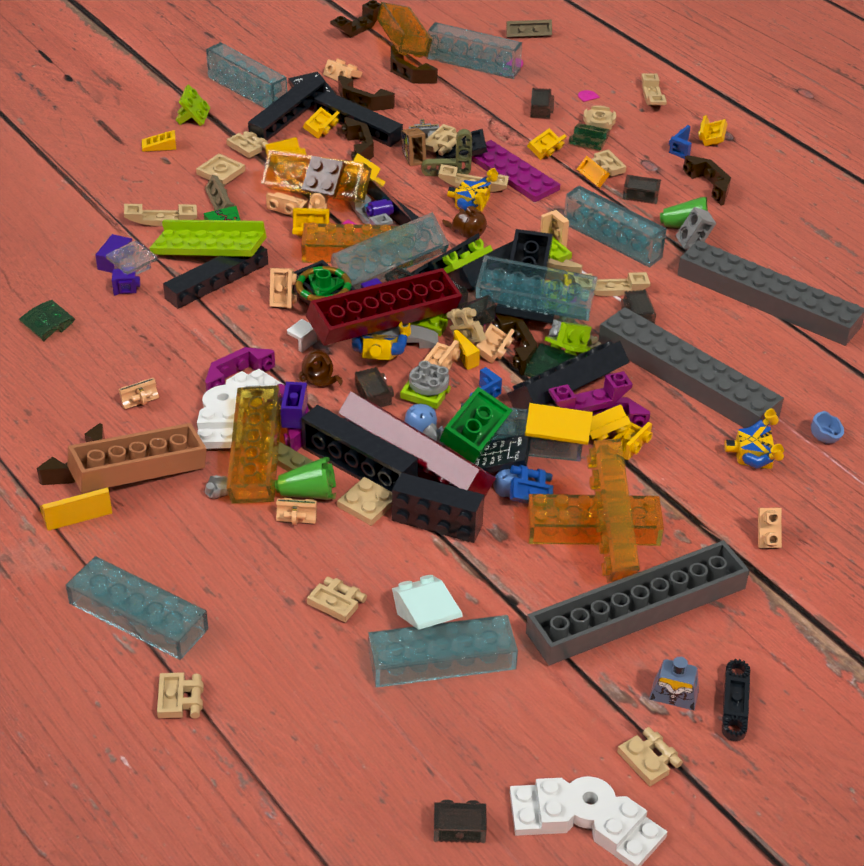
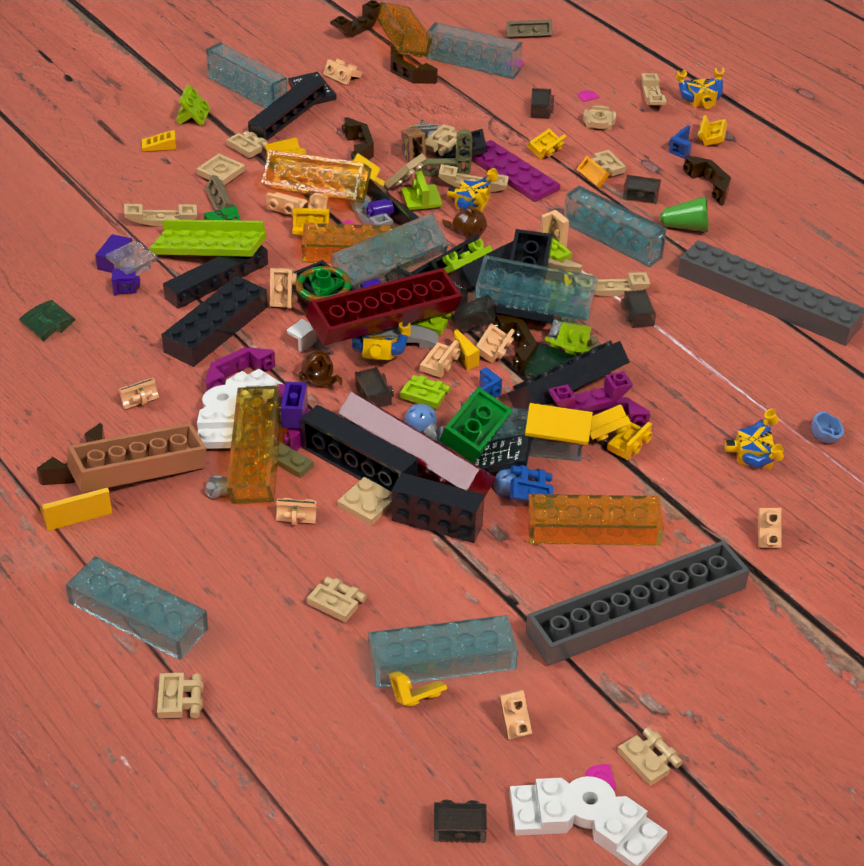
(214, 321): none -> black brick
(308, 481): bright green cone -> none
(321, 122): yellow bracket -> none
(323, 176): plate -> none
(379, 101): dark brown slope -> none
(380, 127): black brick -> none
(402, 685): none -> yellow bracket
(406, 171): none -> tan plate
(420, 194): none -> lime bracket
(425, 602): light aqua slope -> none
(429, 378): light grey tile -> none
(468, 327): tan plate -> none
(515, 714): none -> light nougat hips
(589, 136): clear green slope -> none
(602, 772): none -> dark pink piece
(613, 510): clear yellow brick -> none
(676, 684): sand blue torso -> none
(690, 369): dark grey brick -> none
(696, 227): light grey brick -> none
(701, 91): none -> torso
(736, 700): black plate -> none

